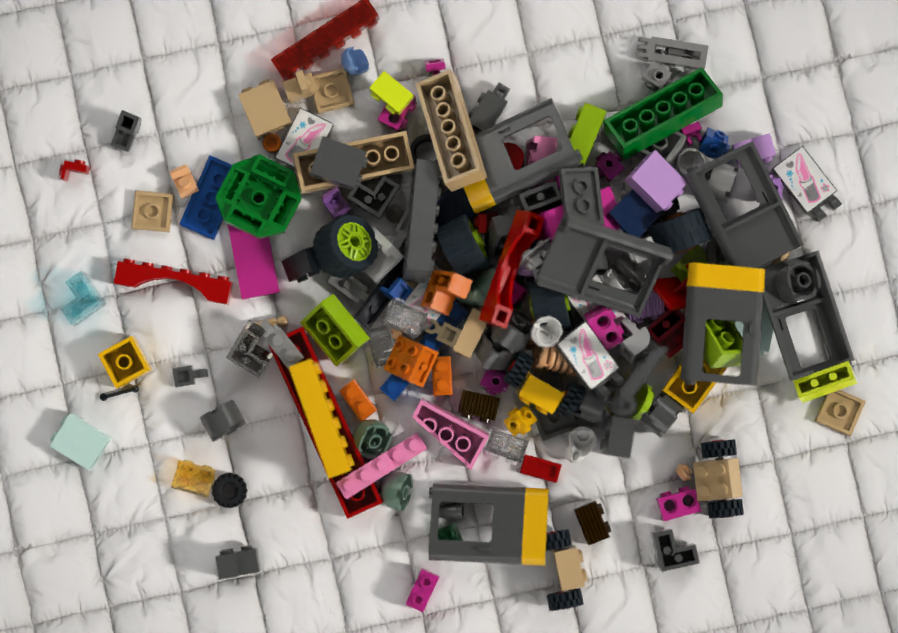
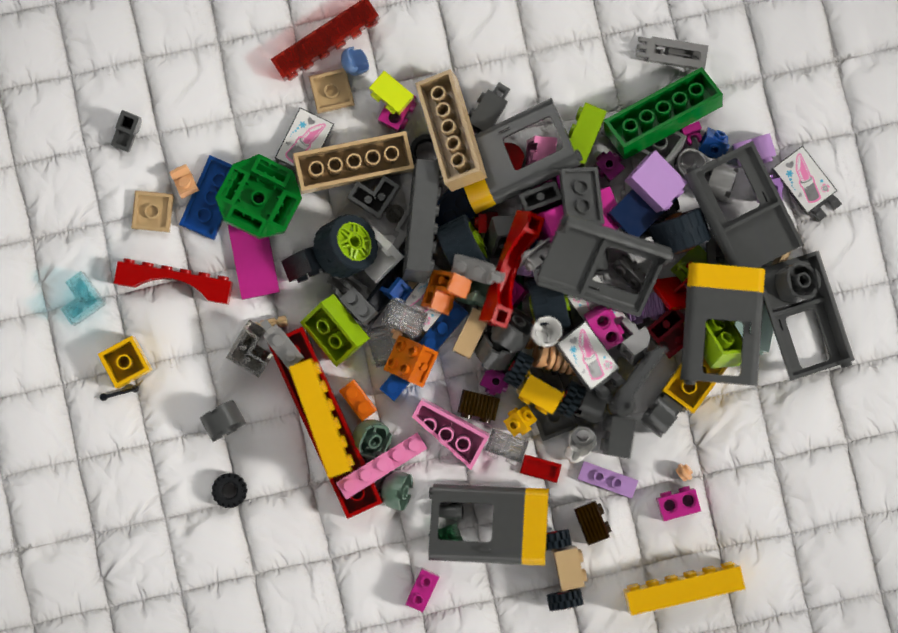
(76, 166): red bracket -> none
(80, 441): light aqua brick -> none
(186, 376): dark grey plate -> none
(193, 478): clear yellow bracket -> none
(237, 563): dark grey brick -> none
(264, 108): tan brick -> none
(271, 143): orange tile -> none
(300, 87): tan brick -> none
(335, 203): medium lavender bracket -> none
(339, 163): dark grey brick -> none
(356, 303): none -> dark grey hinge
(435, 66): dark pink tile -> none
(442, 376): orange brick -> none
(446, 334): dark tan plate -> none
(476, 269): none -> light grey hinge
(607, 479): none -> lavender plate
(611, 278): white hair -> none
(643, 400): lime tile -> none
(657, 70): light grey brick -> none
(669, 555): dark grey brick -> none
(683, 589): none -> yellow brick
(719, 479): tan brick -> none
(825, 382): neon yellow brick -> none
(840, 411): tan tile -> none

